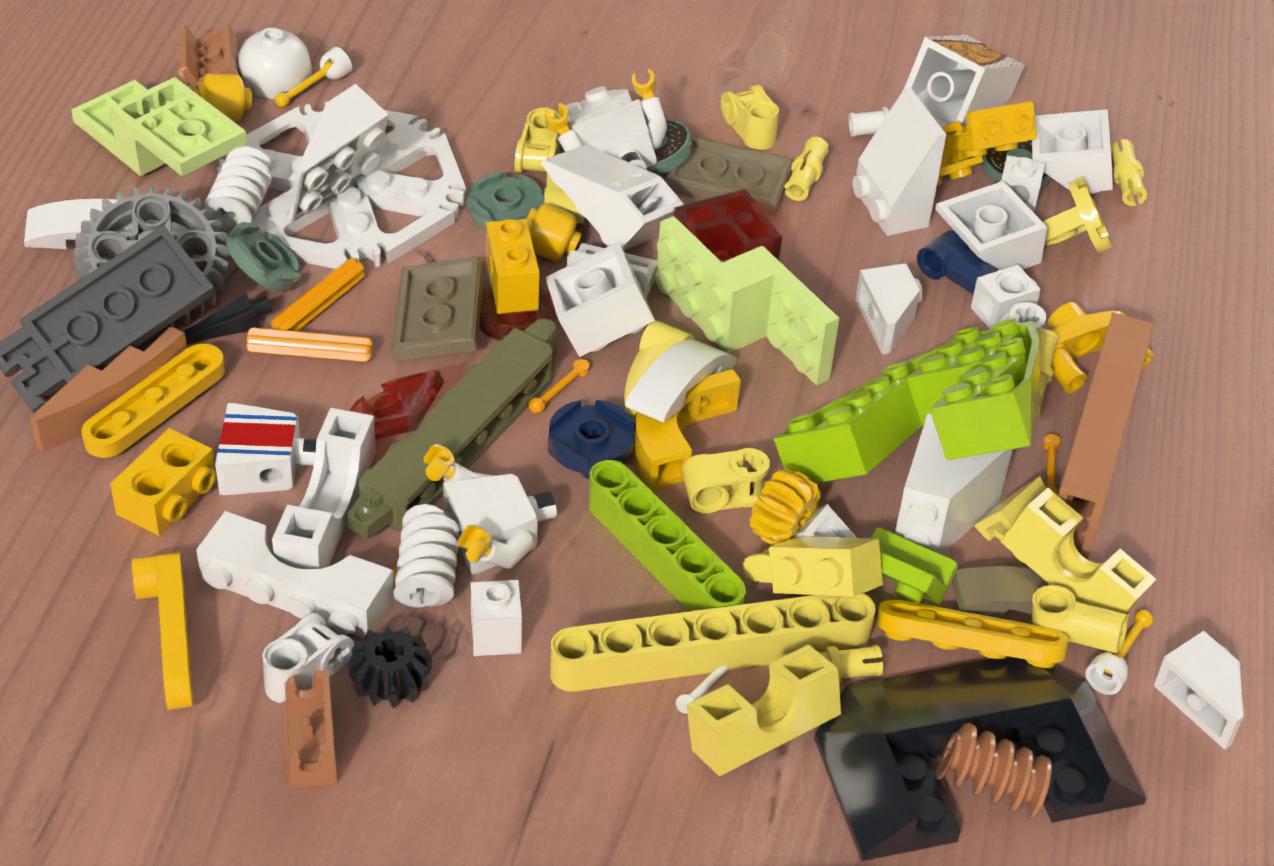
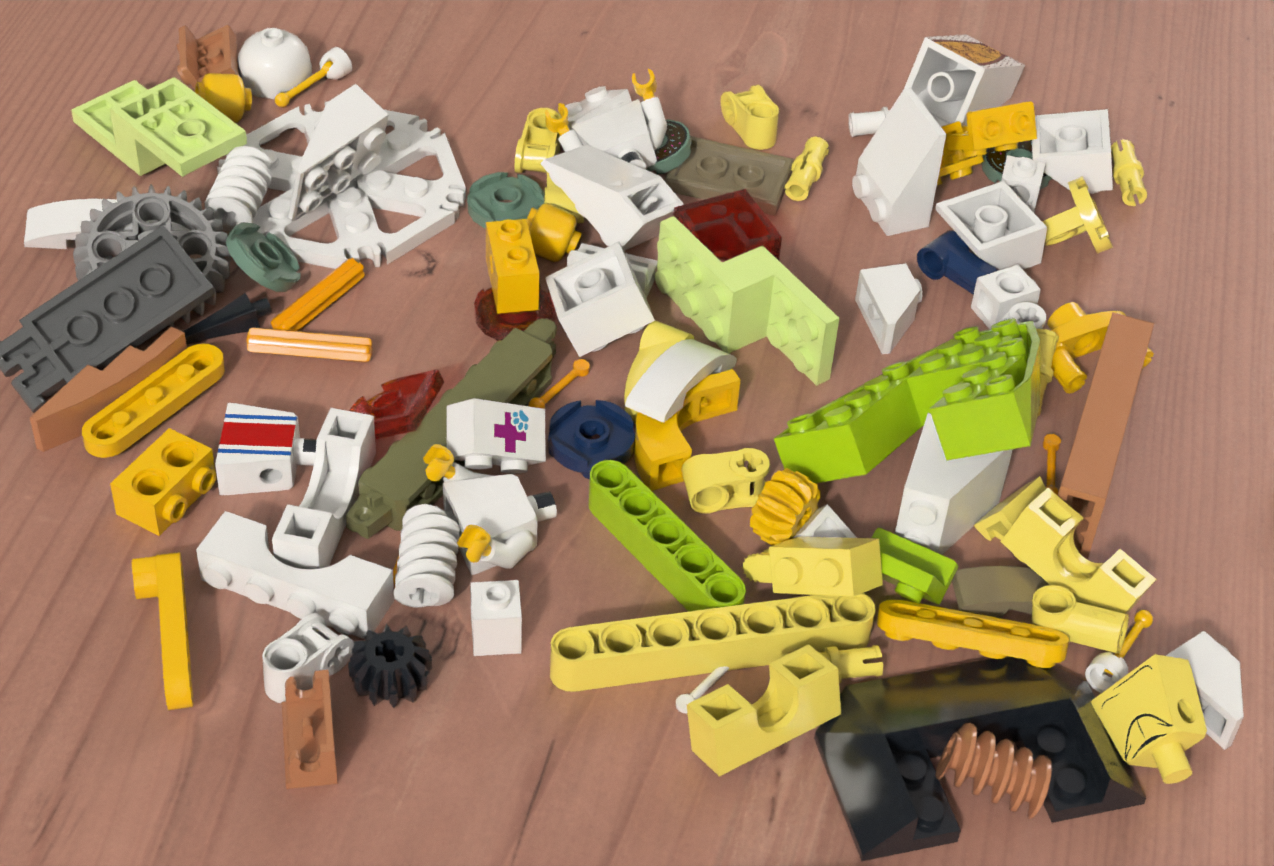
(438, 309): dark tan tile -> none
(496, 434): none -> white brick
(1154, 716): none -> light yellow torso

